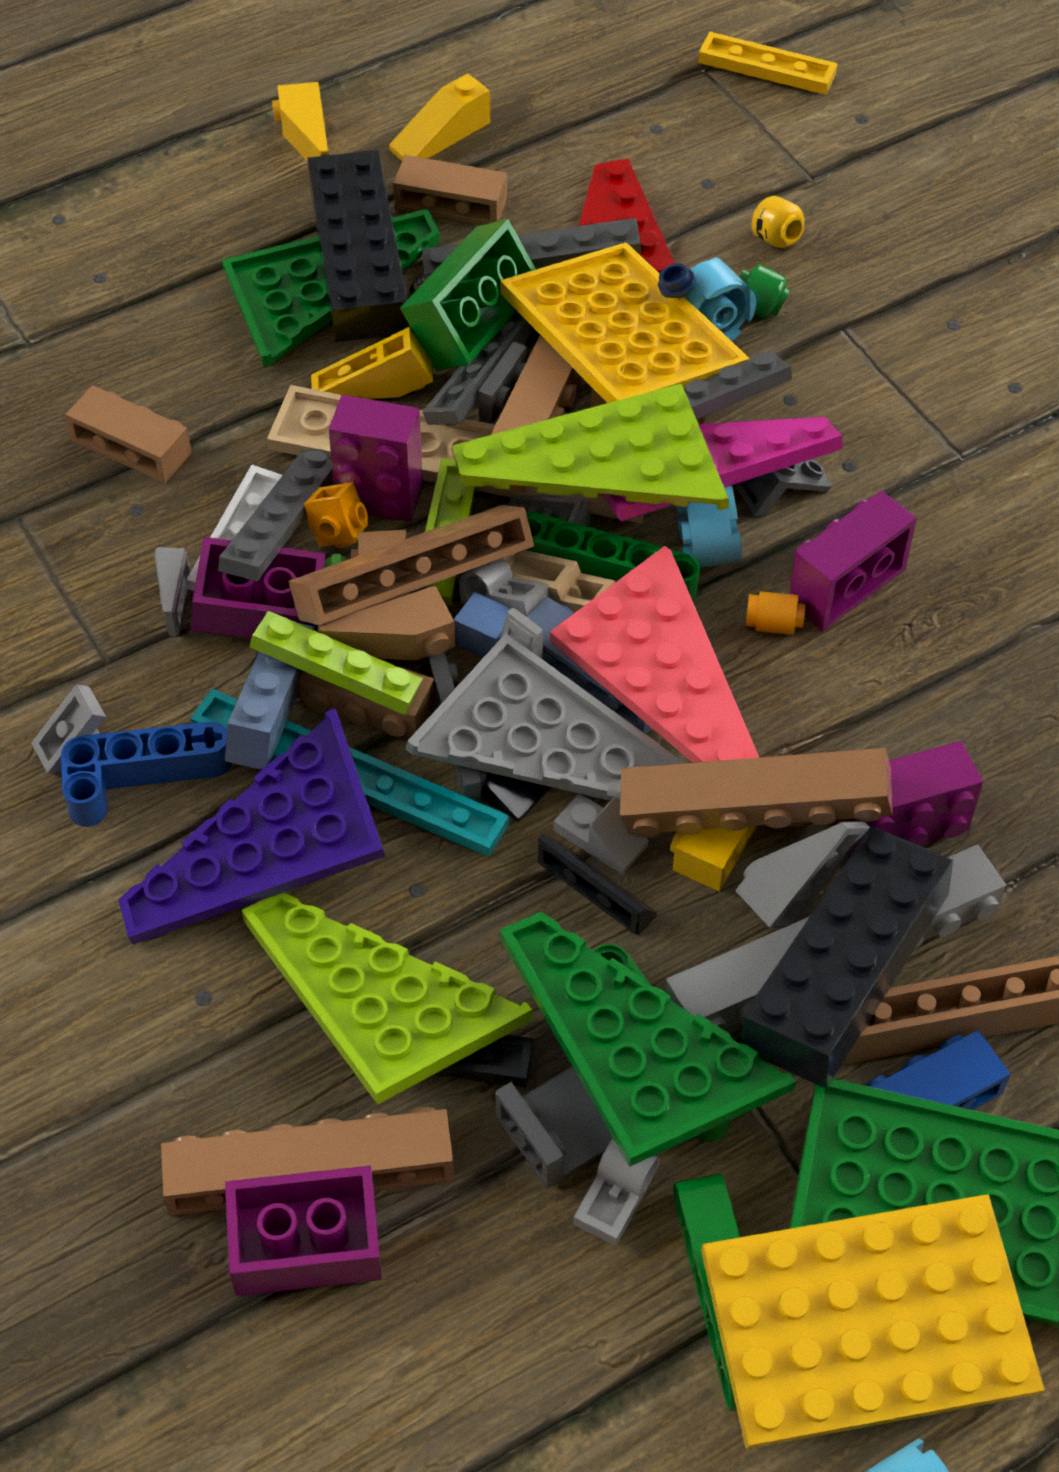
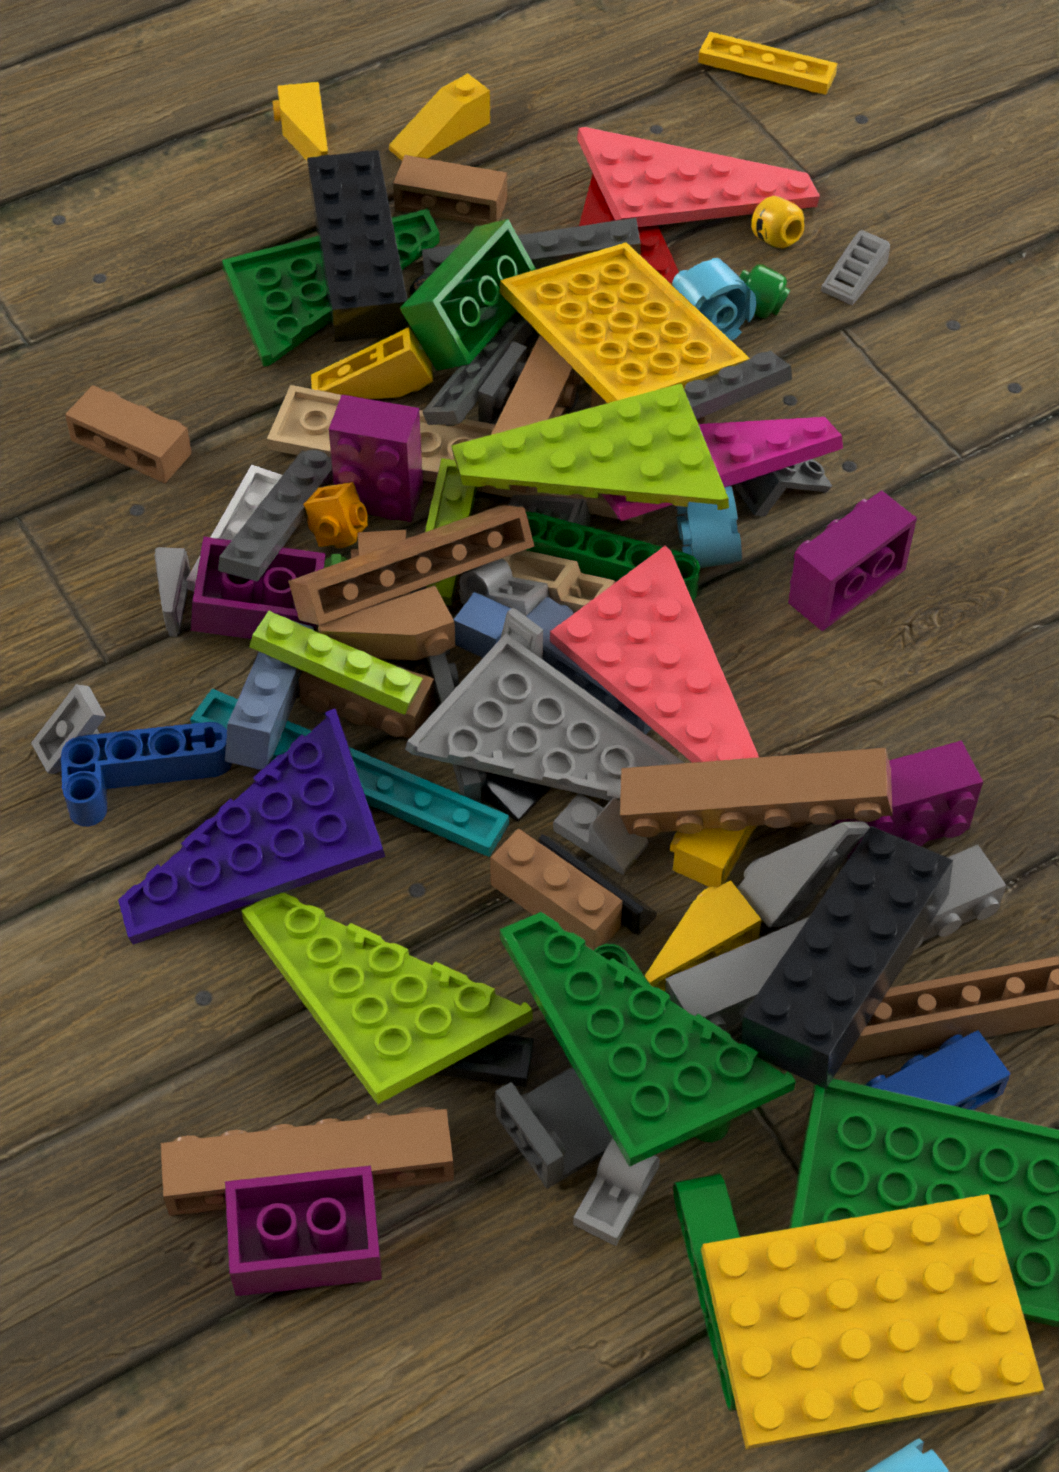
(552, 886): none -> medium nougat brick
(676, 281): dark blue plate -> none
(682, 184): none -> coral wing
(712, 926): none -> yellow slope
(775, 613): light orange brick -> none
(866, 249): none -> light grey slope

